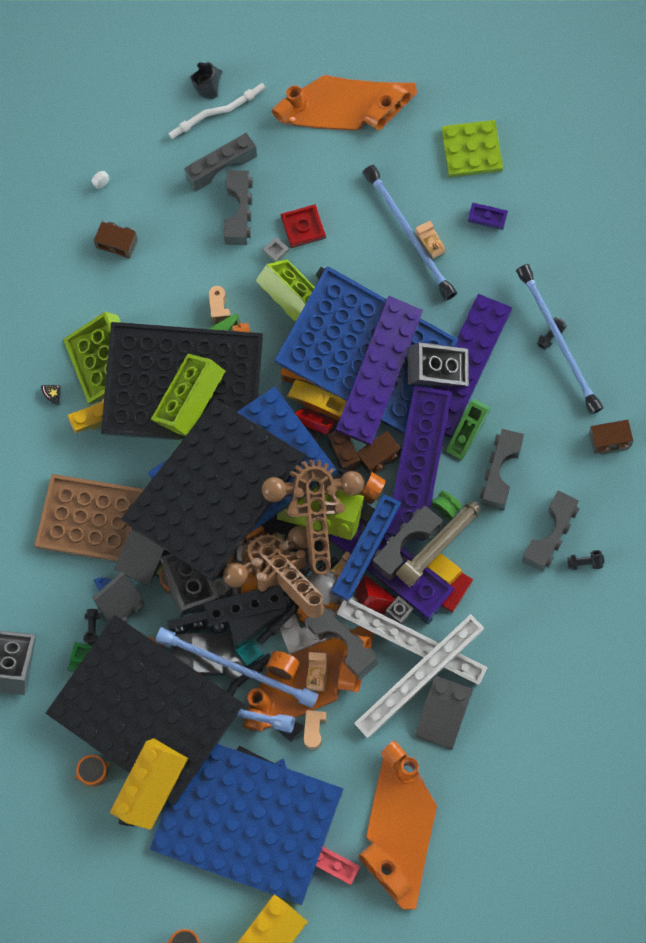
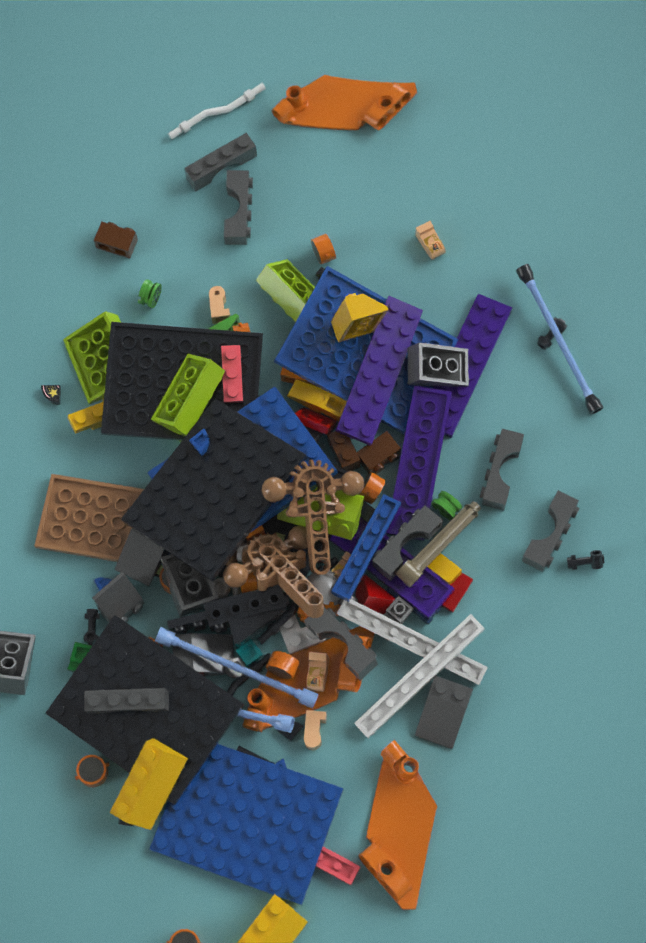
(100, 180): white tile -> none
(126, 700): none -> dark grey arch
(149, 293): none -> bright green wheel
(200, 442): none -> blue tile
(206, 80): black hair -> none
(233, 374): none -> coral plate
(276, 250): light grey plate -> none
(303, 226): red tile -> none
(323, 249): none -> orange piece
(357, 316): none -> yellow slope
(446, 289): light blue hose -> none
(468, 428): bright green slope -> none
(472, 148): lime plate -> none
(487, 216): dark purple plate -> none
(611, 437): reddish brown brick -> none

